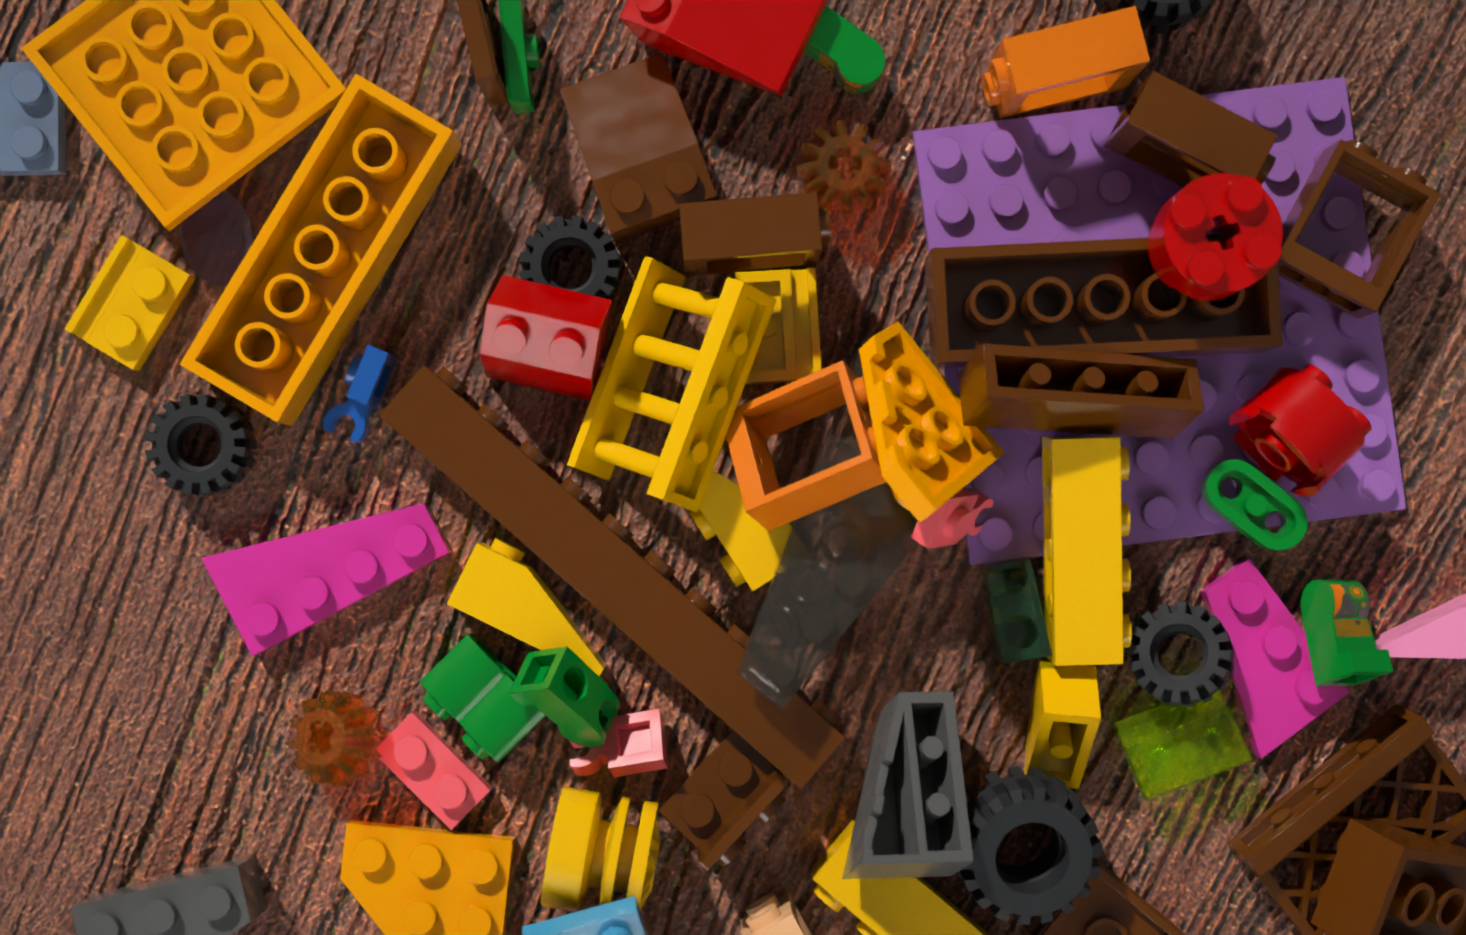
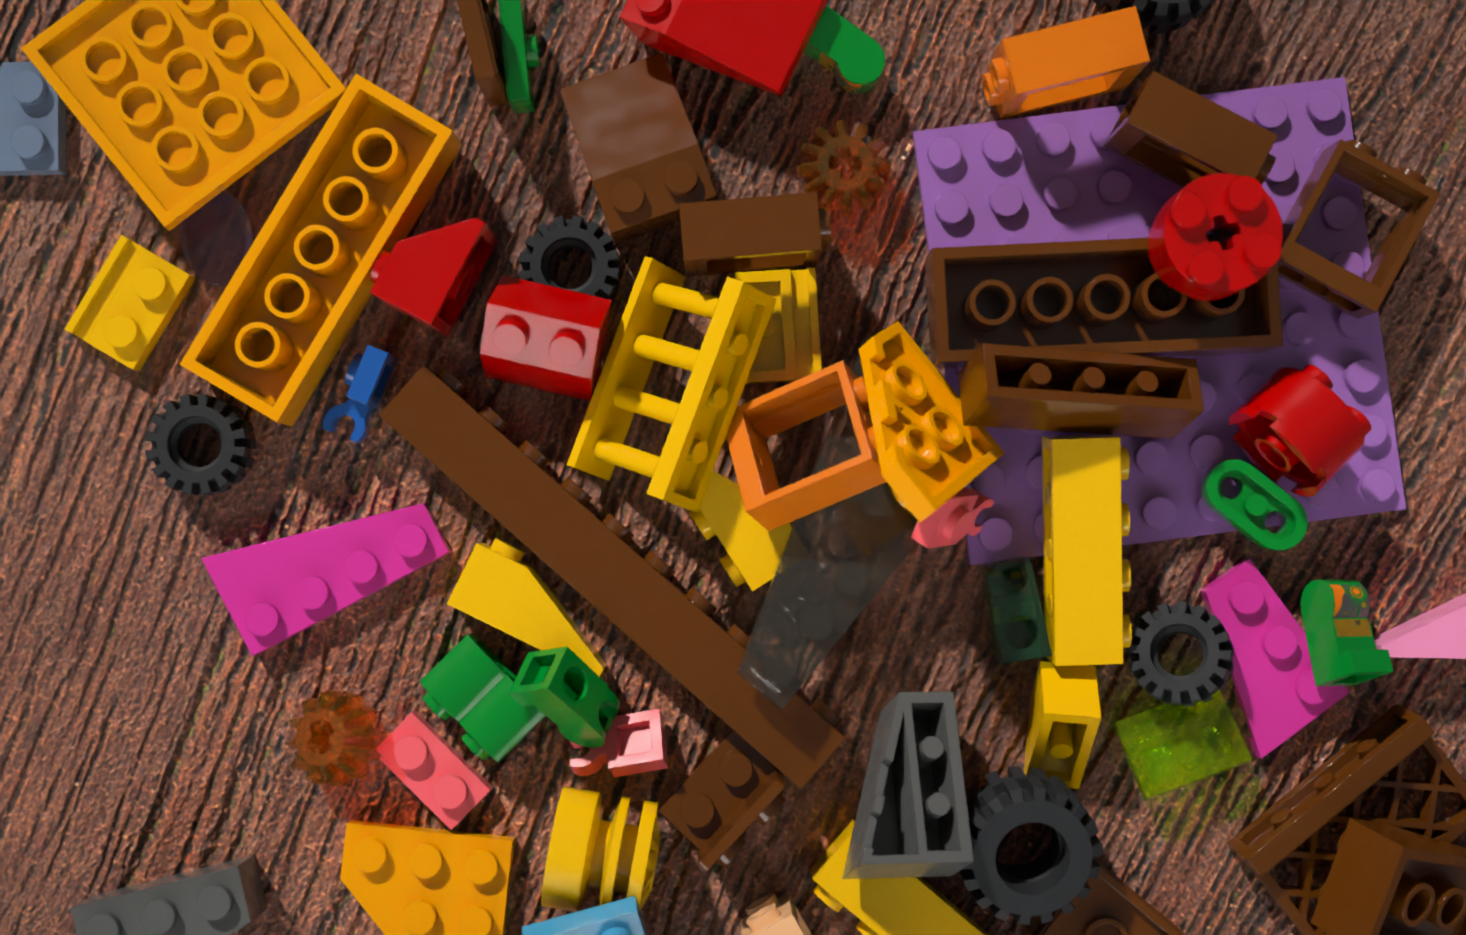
(434, 272): none -> red slope

